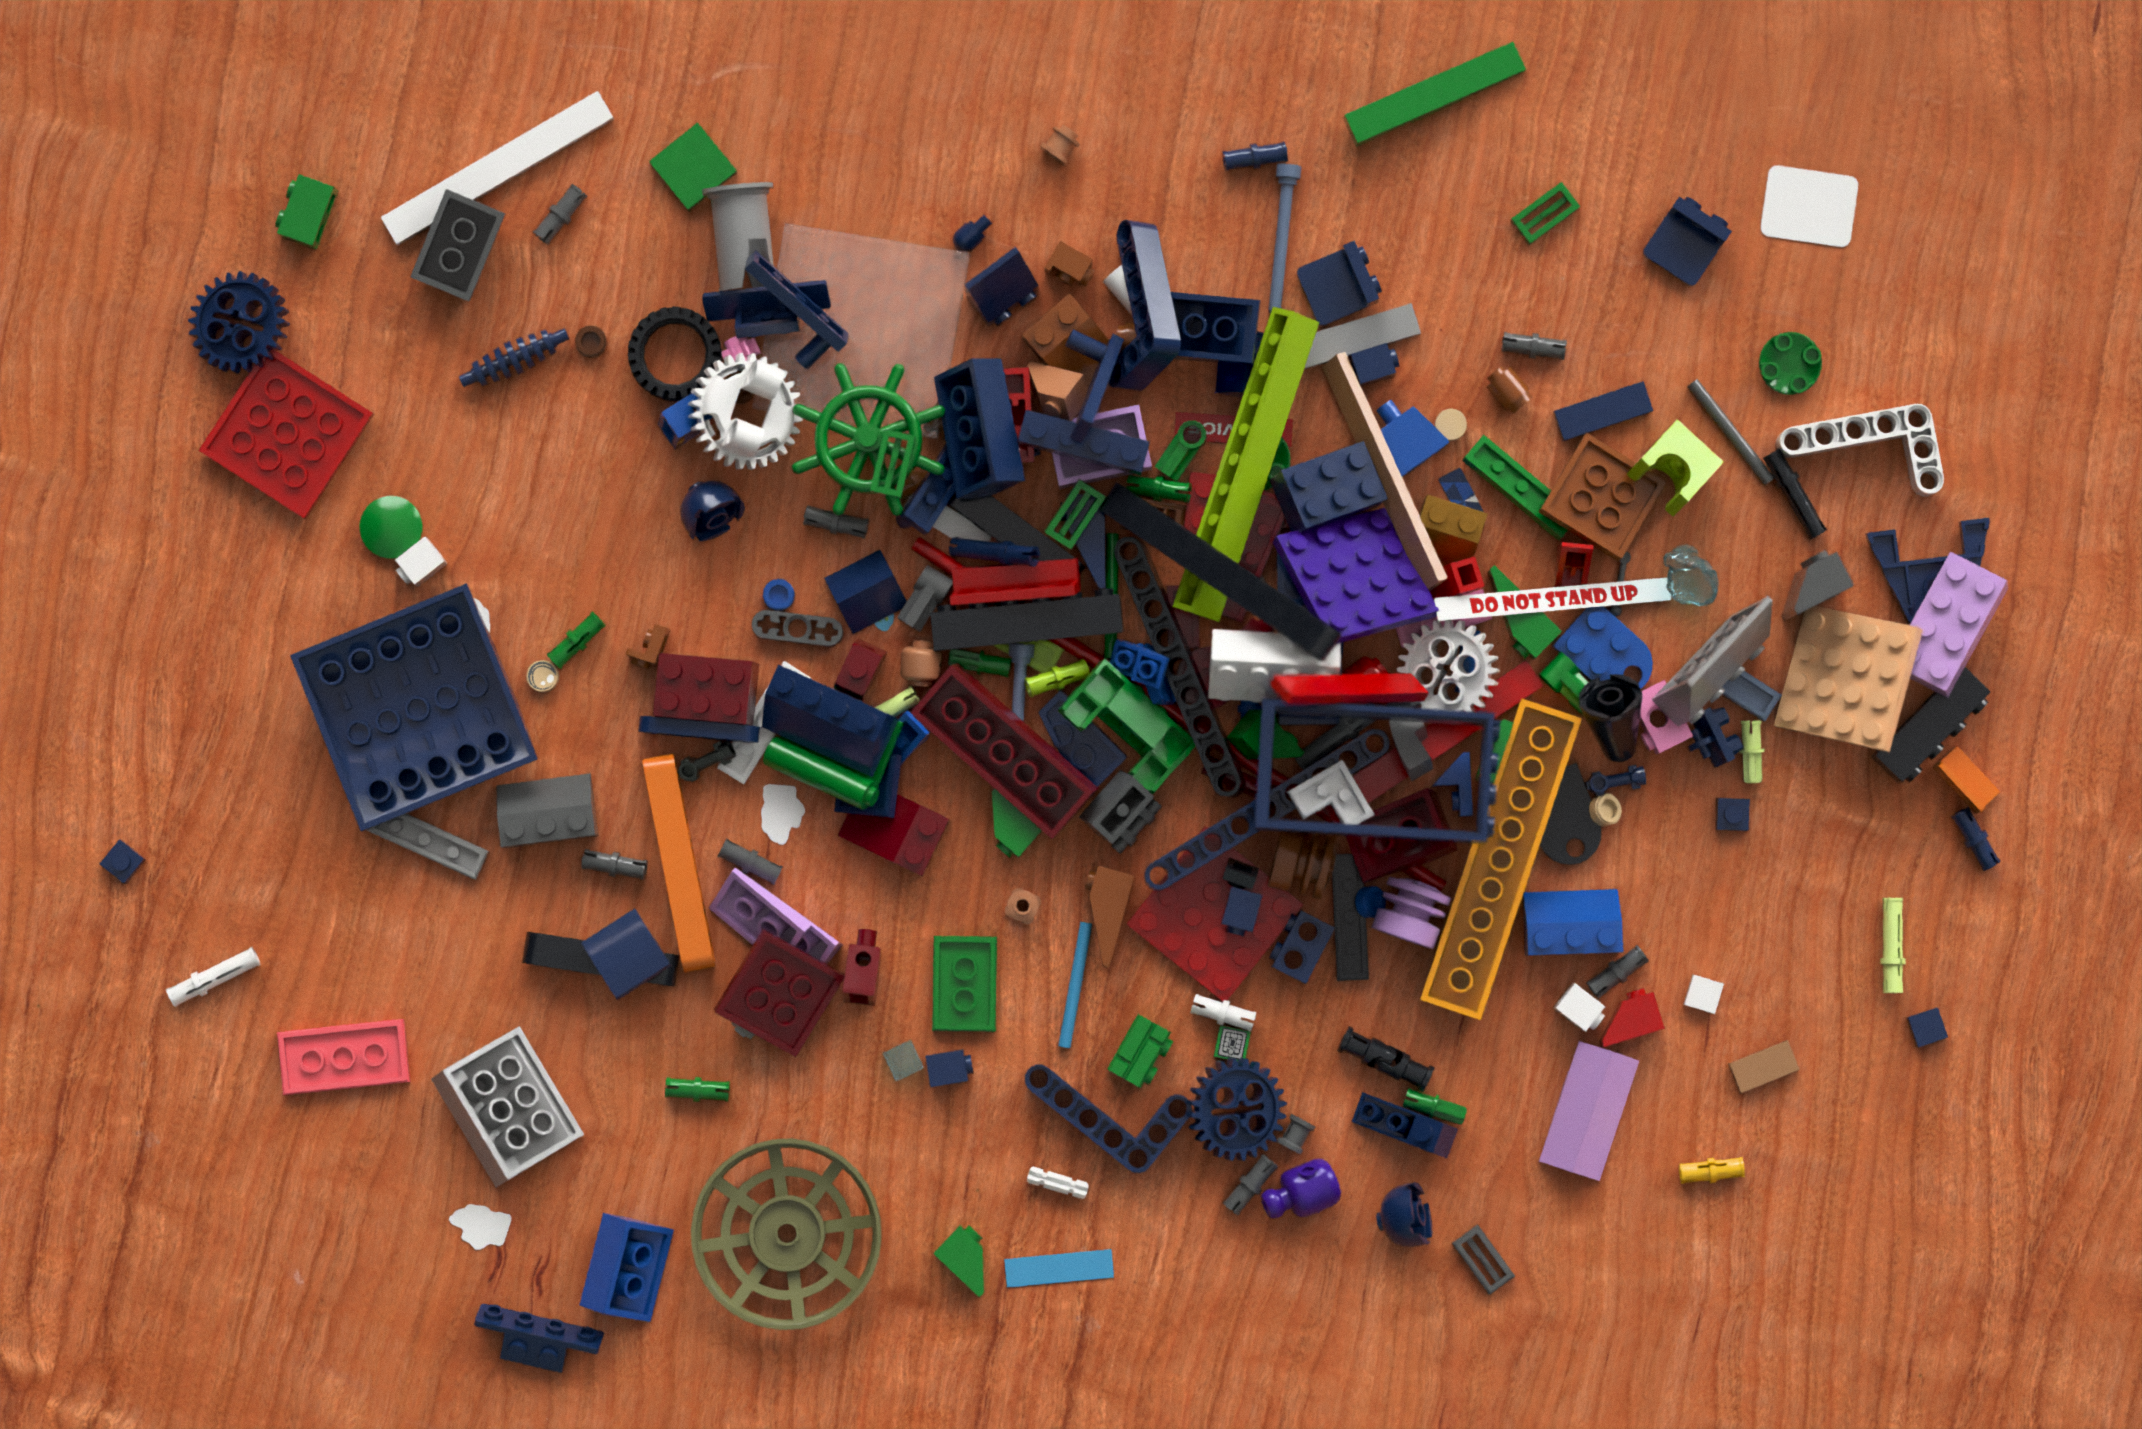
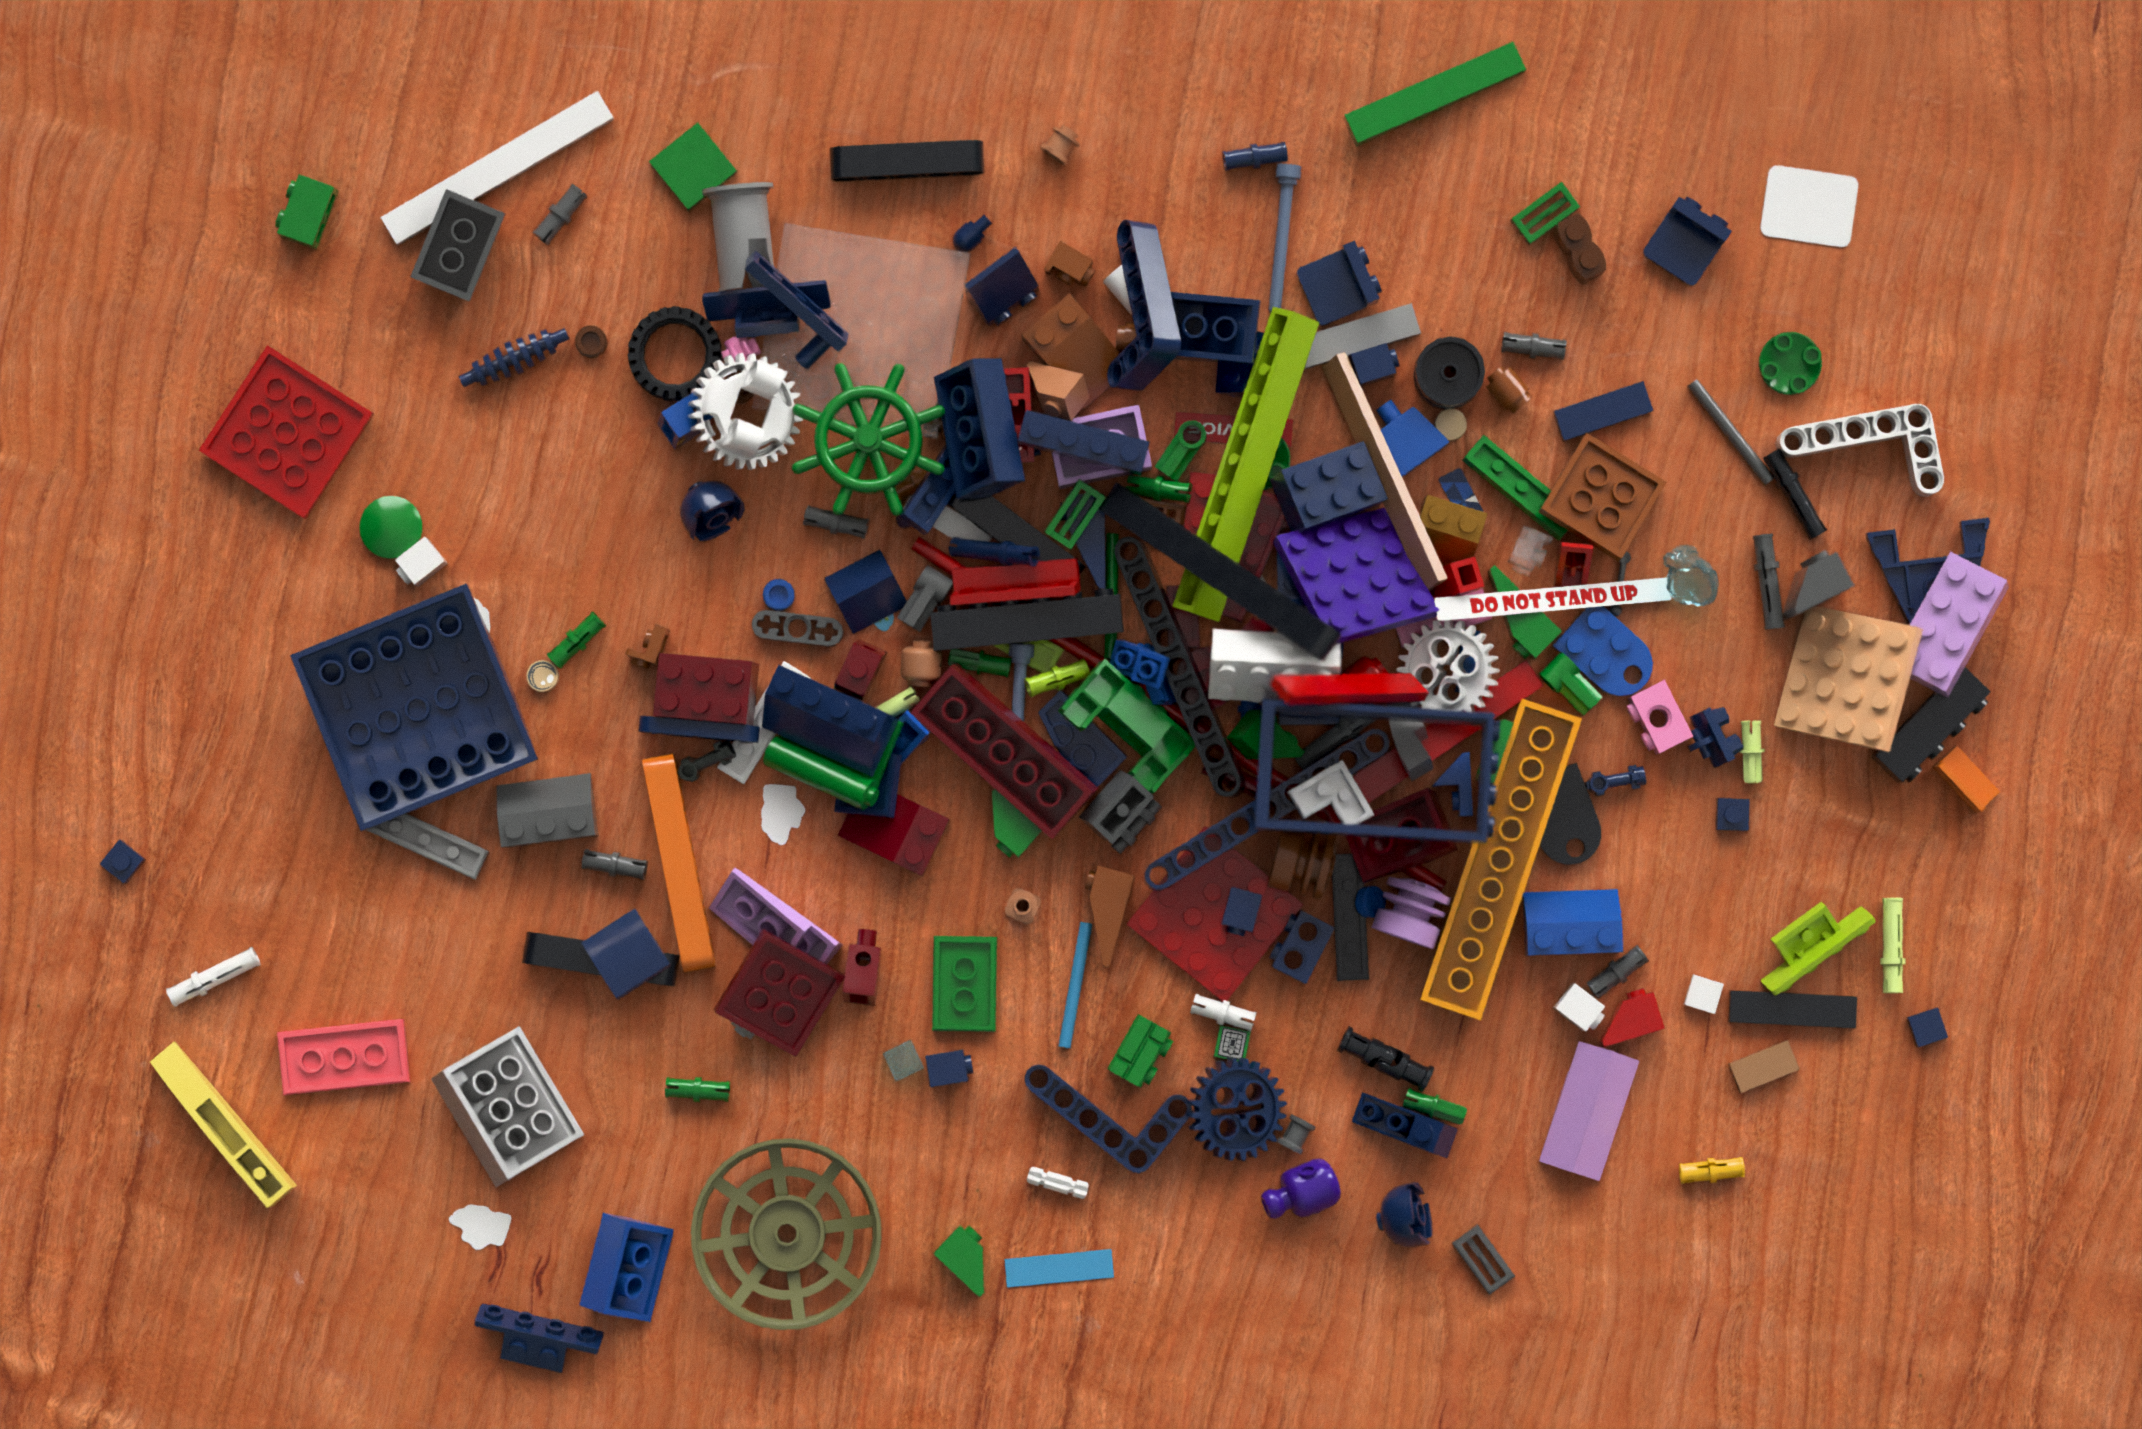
(223, 1126): none -> light yellow slope
(248, 295): dark blue gear -> none
(750, 861): dark grey pin -> none
(886, 490): green tile -> none
(907, 160): none -> black beam
(1106, 358): dark blue piece -> none
(1240, 874): black plate -> none
(1250, 1184): dark grey pin -> none
(1463, 361): none -> black wheel
(1528, 550): none -> clear brick
(1575, 240): none -> reddish brown brick
(1605, 810): tan tile -> none
(1613, 714): black cone -> none
(1683, 459): piece -> none
(1716, 663): light grey slope -> none
(1752, 695): sand blue tile -> none
(1768, 581): none -> dark grey pin
(1792, 1009): none -> black tile
(1812, 941): none -> lime bracket
(1975, 838): dark blue pin -> none

